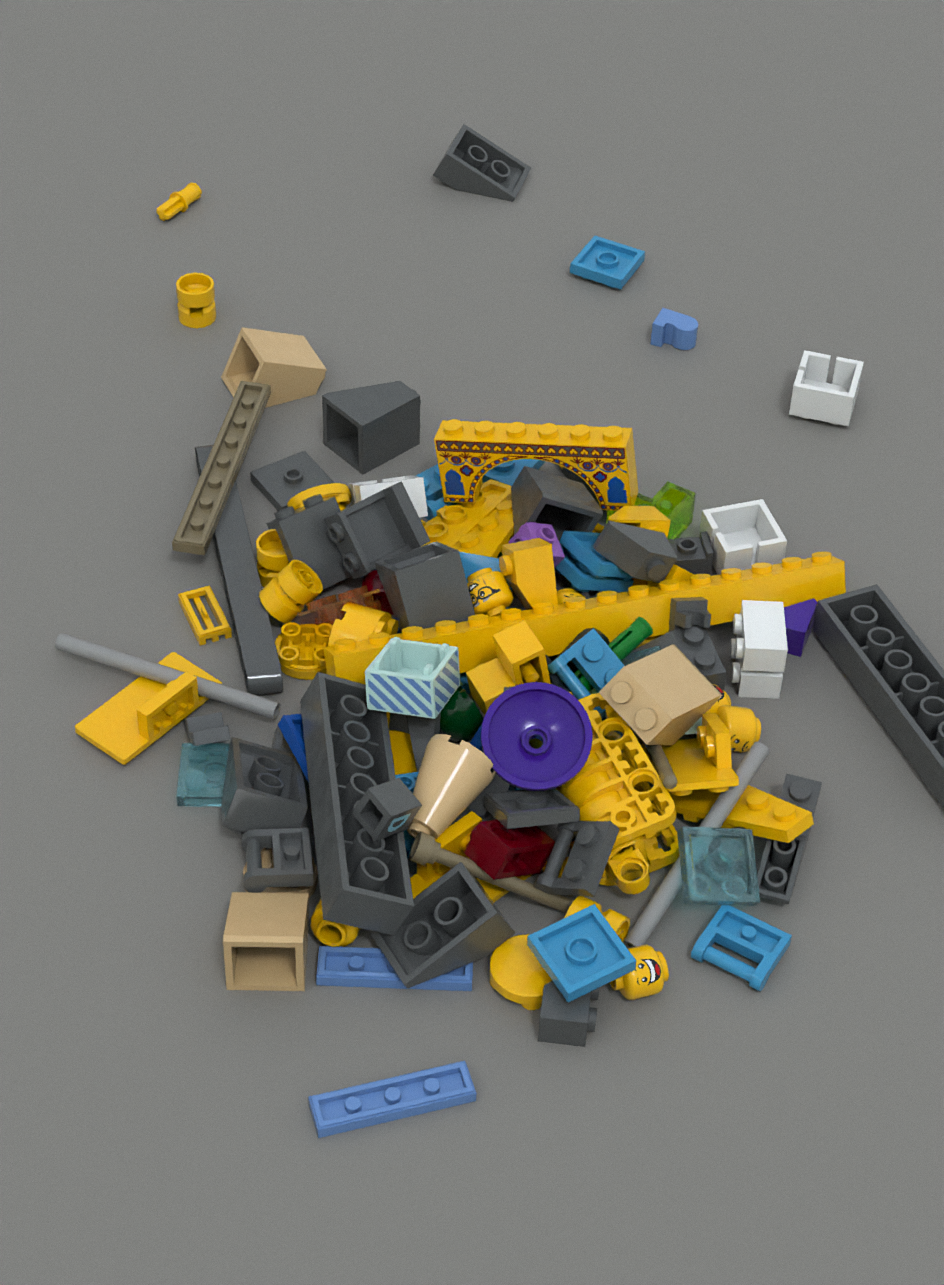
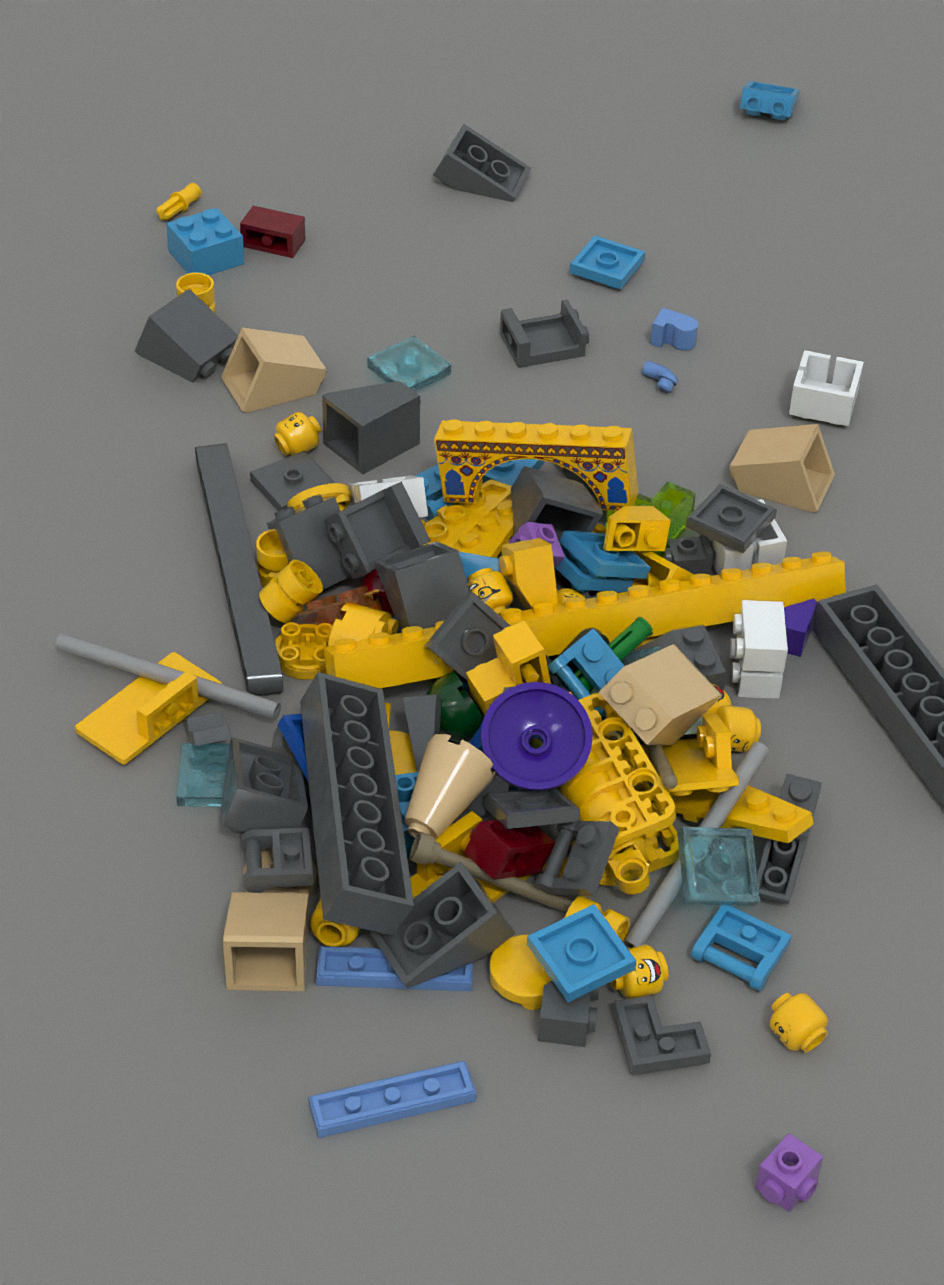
(186, 338): none -> dark grey slope
(205, 242): none -> dark azure brick
(211, 631): yellow tile -> none
(221, 468): dark tan tile -> none
(273, 231): none -> dark red brick
(297, 434): none -> yellow head
(387, 809): dark grey brick -> none
(410, 363): none -> clear light blue plate
(412, 678): light aqua container -> none
(467, 635): none -> dark grey plate
(545, 337): none -> dark grey panel
(636, 550): dark grey slope -> none
(656, 1047): none -> dark grey plate
(666, 377): none -> medium blue arm
(689, 613): dark grey tile -> none
(731, 518): none -> dark grey plate
(769, 99): none -> dark azure plate
(784, 466): none -> tan slope
(789, 1173): none -> medium lavender brick
(798, 1022): none -> yellow head

